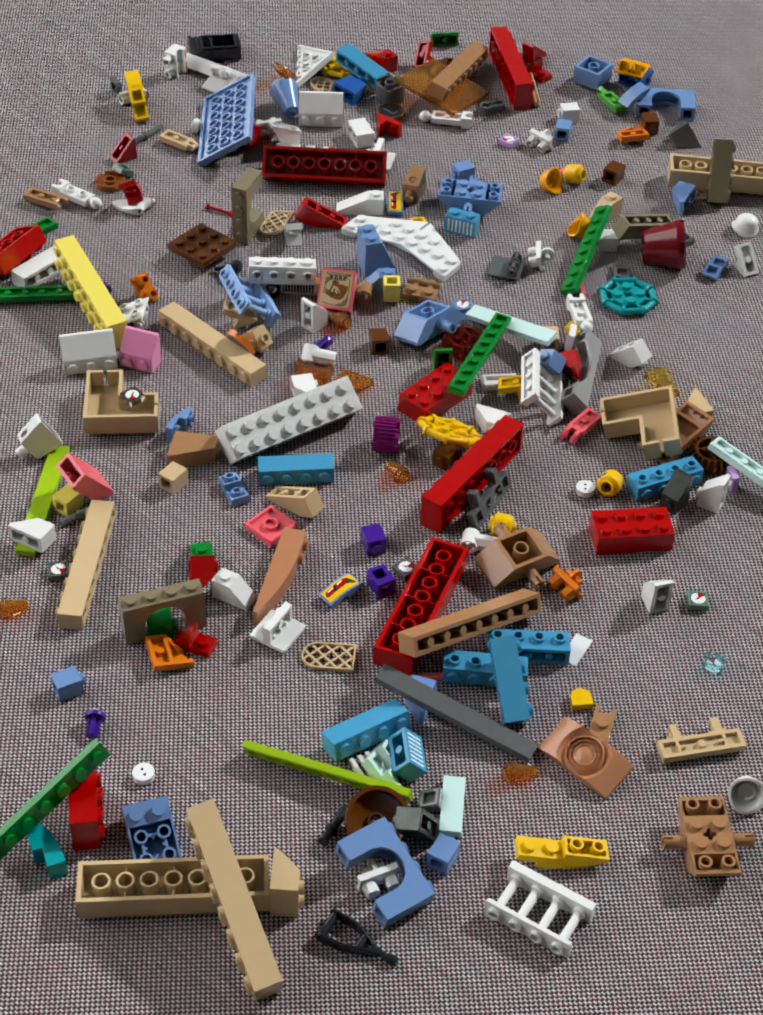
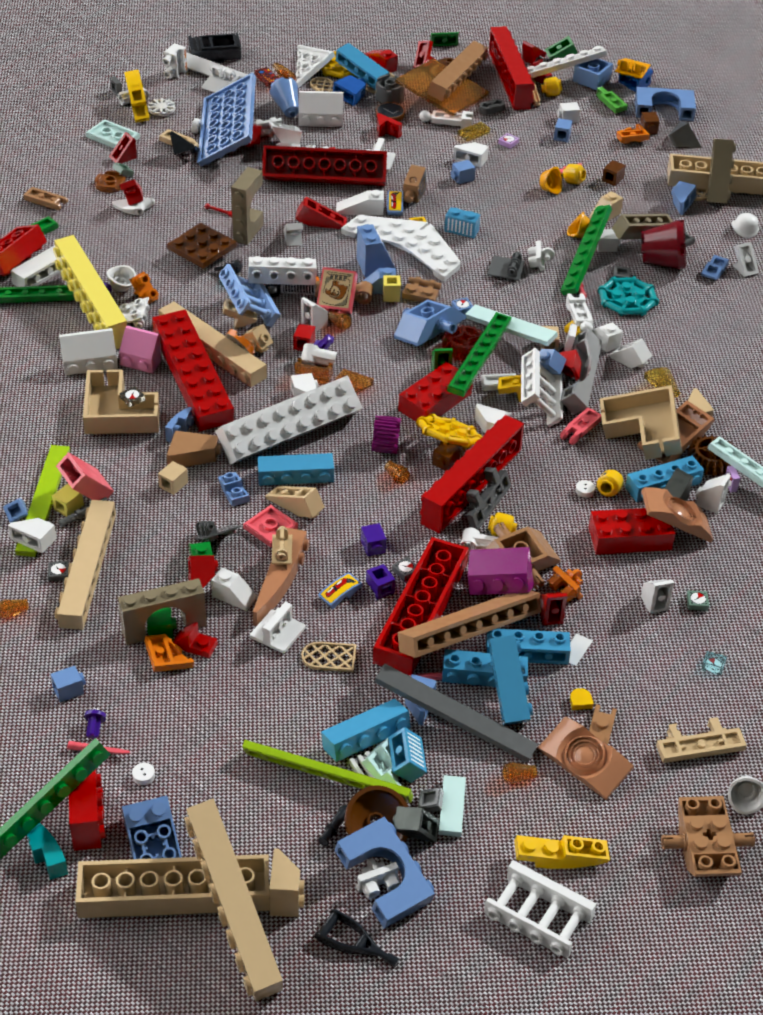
(15, 510): none -> medium blue slope
(37, 438): white torso -> none
(72, 745): none -> coral piece
(76, 194): white plate -> none
(109, 133): none -> light aqua tile
(120, 276): none -> white helmet
(145, 135): dark grey piece -> none
(161, 106): none -> white wheel
(182, 146): none -> black slope
(193, 370): none -> red brick
(207, 530): none -> dark grey hinge
(266, 76): none -> clear red tile
(273, 214): tan window -> none
(281, 547): none -> tan hinge
(303, 335): none -> red brick
(361, 133): white brick -> none
(379, 340): reddish brown brick -> none
(443, 854): medium blue brick -> none
(470, 194): medium blue slope -> none
(474, 131): none -> clear yellow tile
(474, 152): none -> white slope
(500, 571): none -> magenta slope
(541, 138): white hips -> none
(551, 86): none -> yellow head
(553, 608): none -> red slope
(561, 49): none -> green slope
(568, 61): none -> white plate
(609, 335): none -> white slope
(636, 92): medium blue slope -> none
(677, 512): none -> nougat slope

